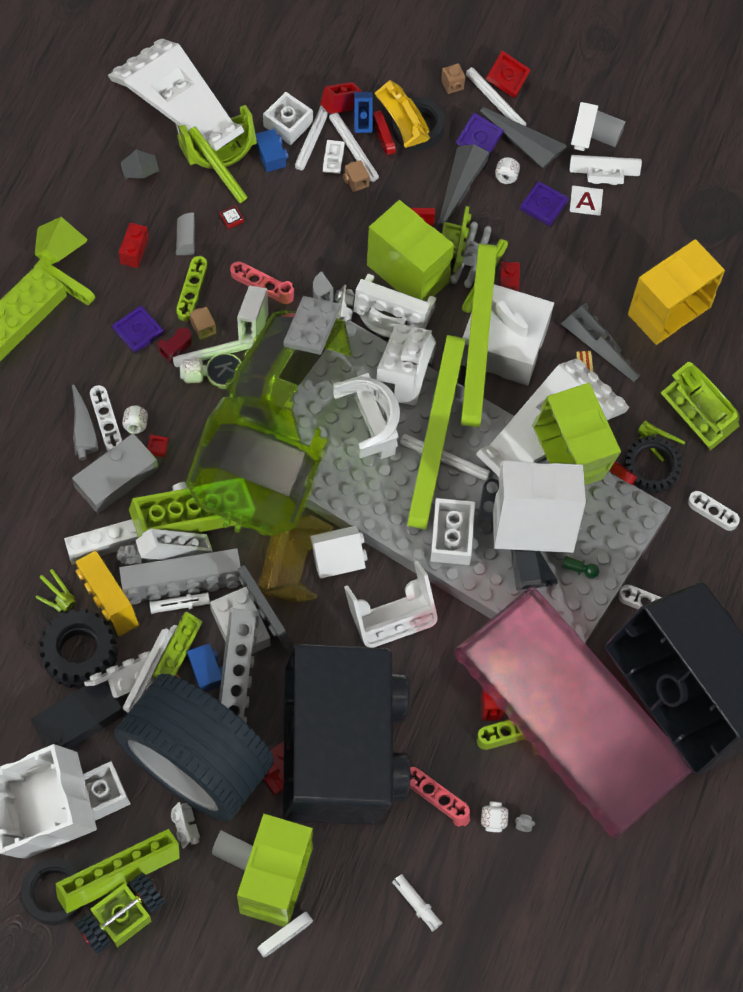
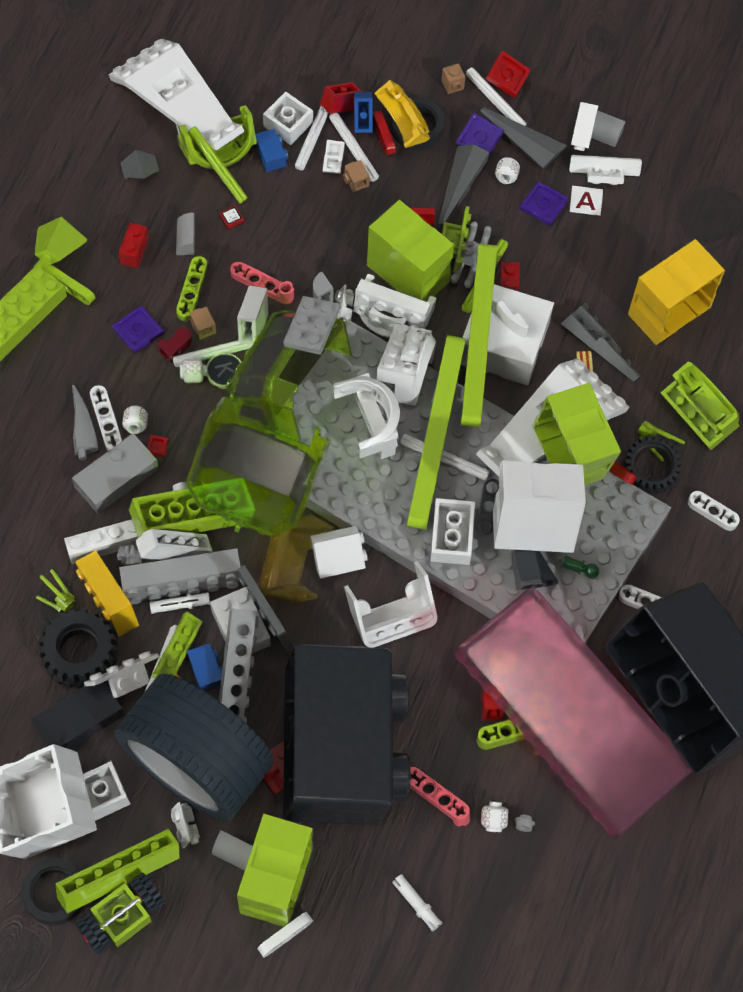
(148, 669): white axle -> none

